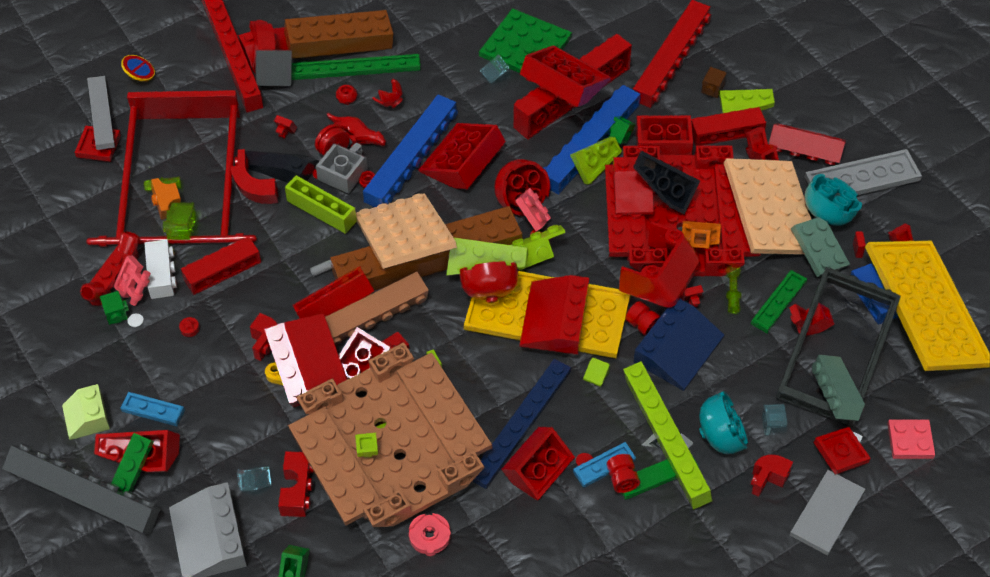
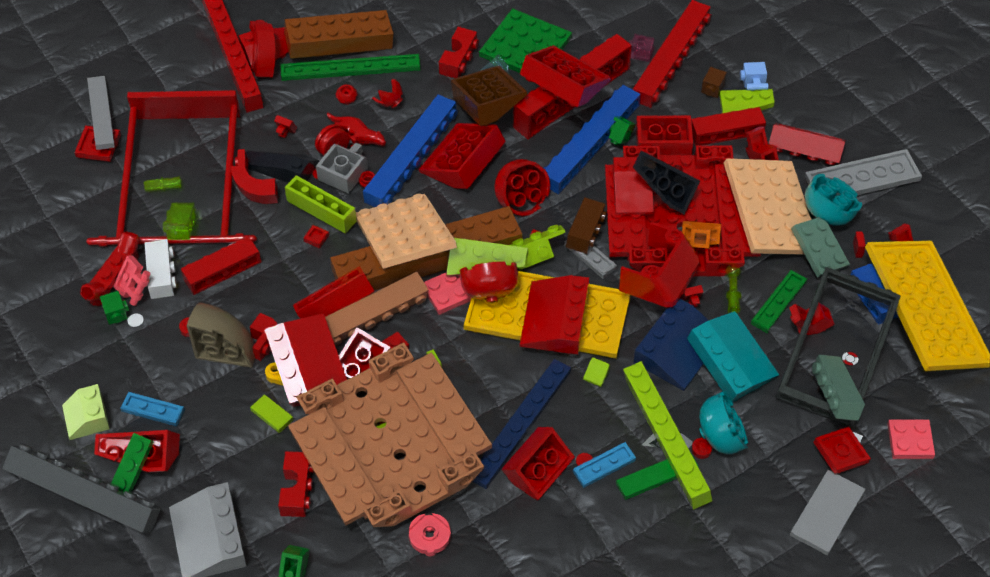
(138, 68): piece -> none
(164, 196): orange brick -> none
(219, 336): none -> dark tan brick
(253, 478): clear light blue panel -> none
(271, 413): none -> lime tile
(273, 67): dark grey tile -> none
(316, 236): none -> red tile
(321, 268): light grey piece -> none
(366, 445): lime tile -> none
(446, 292): none -> coral plate
(454, 63): none -> red arch
(487, 94): none -> reddish brown slope
(533, 209): coral plate -> none
(586, 225): none -> reddish brown brick
(592, 159): lime wing -> none
(596, 261): none -> light grey tile
(622, 473): red wheel -> none
(641, 316): red wheel -> none
(642, 47): none -> clear pink brick
(701, 448): none -> red tile
(732, 355): none -> teal slope
(754, 76): none -> light blue brick
(771, 469): red brick -> none
(773, 417): clear light blue panel -> none
(850, 358): none -> sticker

